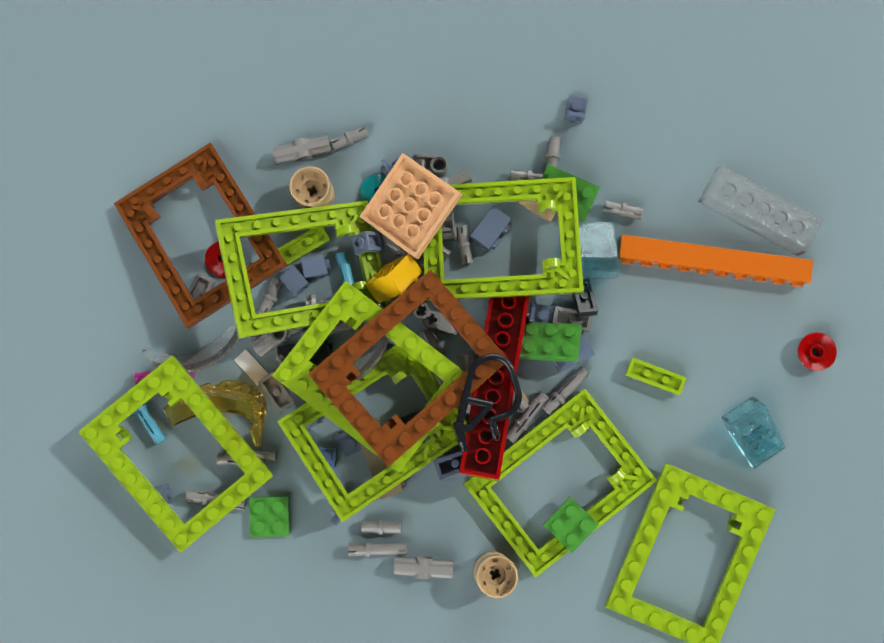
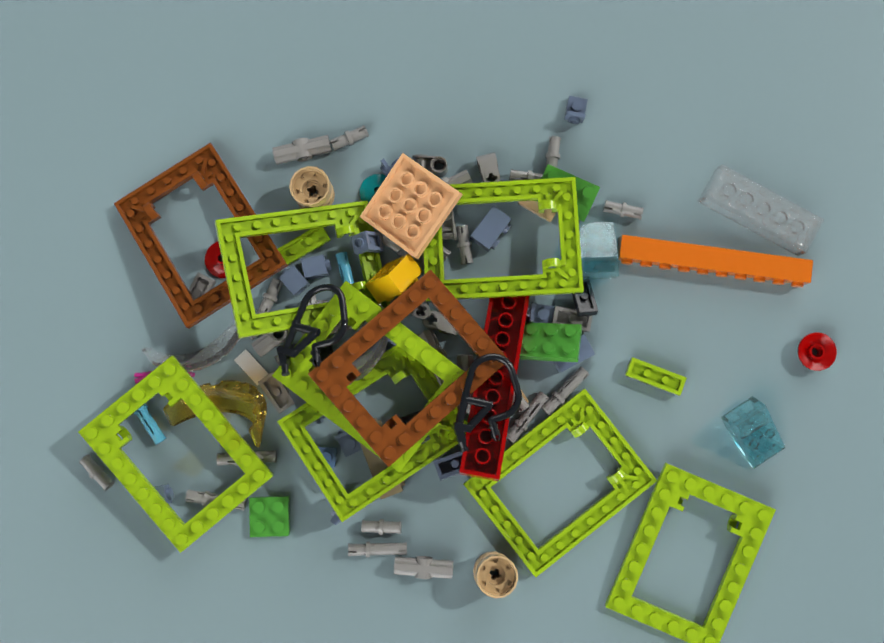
(96, 472): none -> light grey pin
(286, 353): none -> black piece
(488, 167): none -> light grey piece
(570, 524): bright green plate -> none

